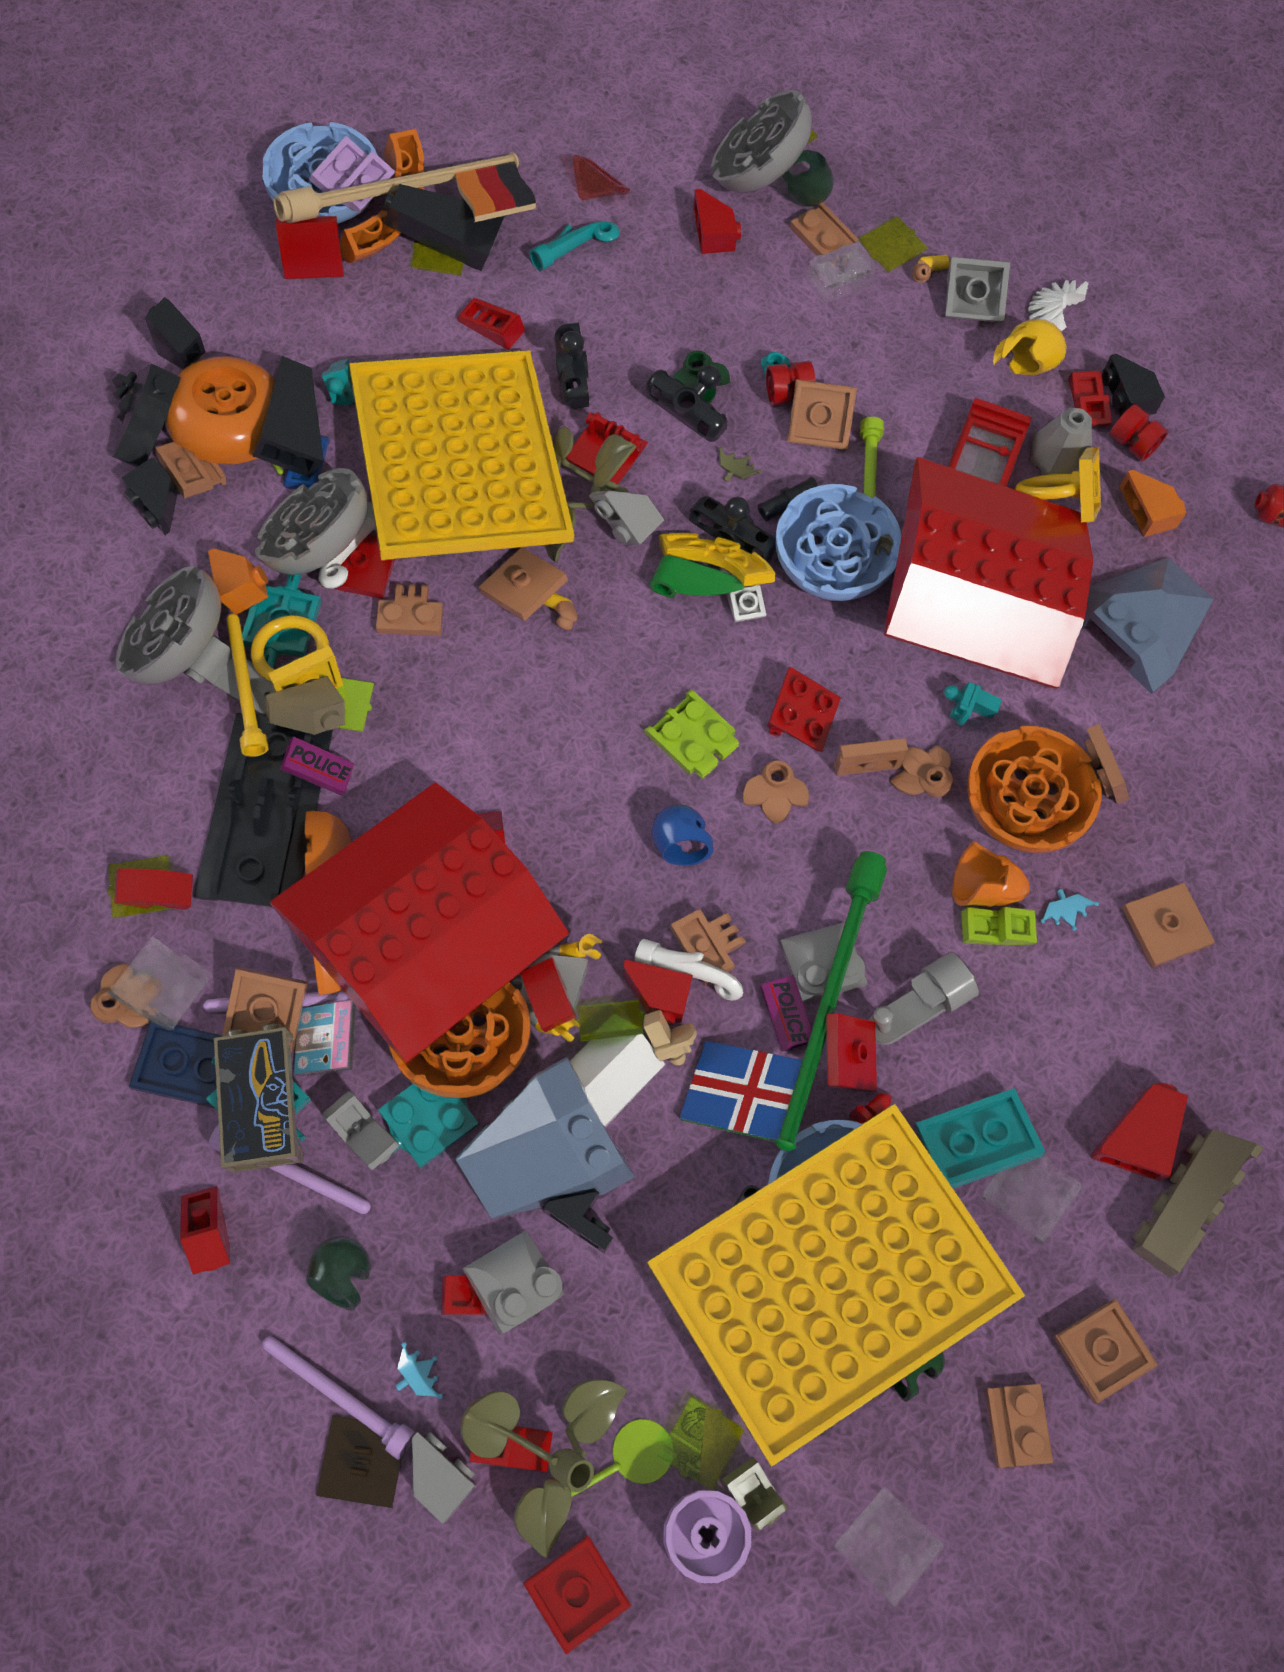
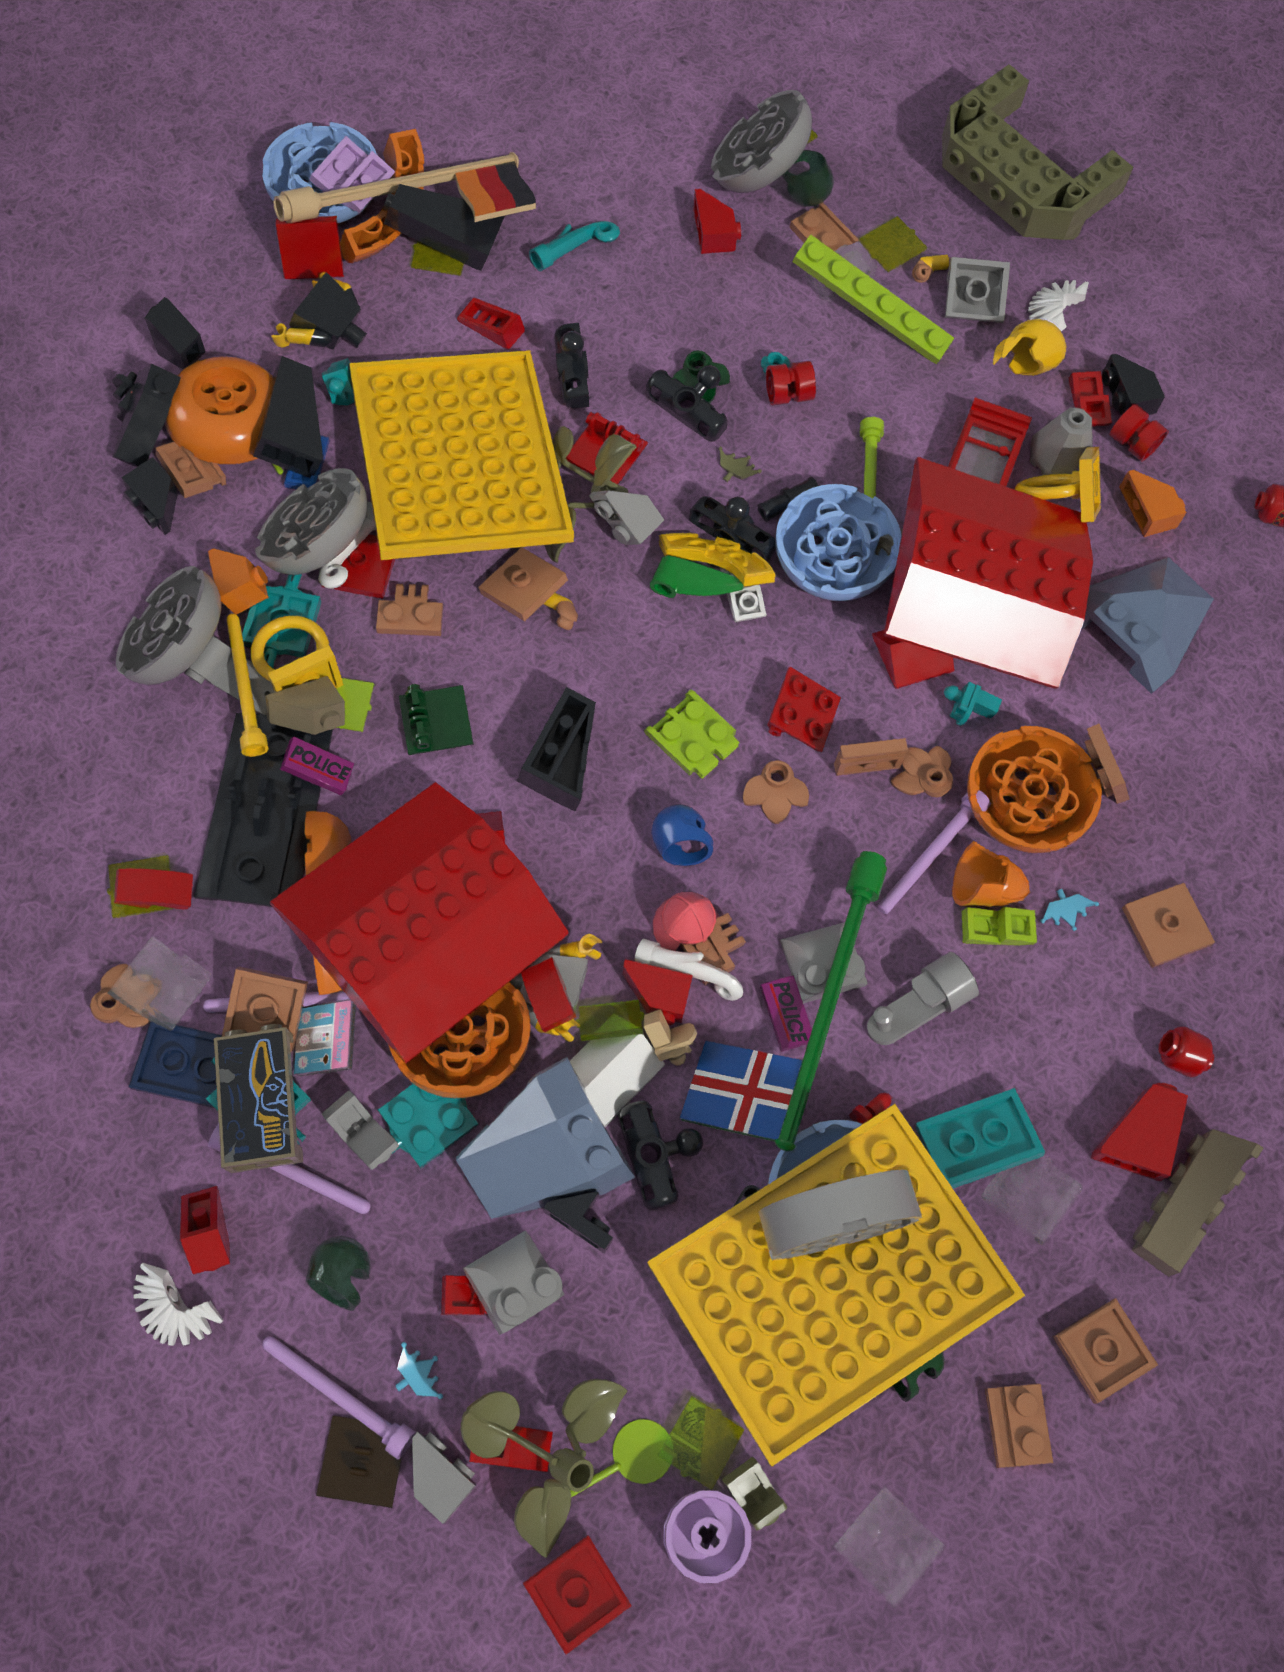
(169, 1311): none -> white hair
(323, 317): none -> black torso
(435, 719): none -> dark green hinge
(560, 753): none -> black wedge
(595, 181): clear red slope -> none
(646, 1133): none -> black piece
(684, 920): none -> coral helmet
(821, 414): nougat plate -> none
(839, 1214): none -> light grey brick
(851, 1053): red plate -> none
(873, 299): none -> lime plate
(910, 663): none -> red slope
(932, 852): none -> lavender piece
(1016, 175): none -> olive wedge
(1186, 1051): none -> red head

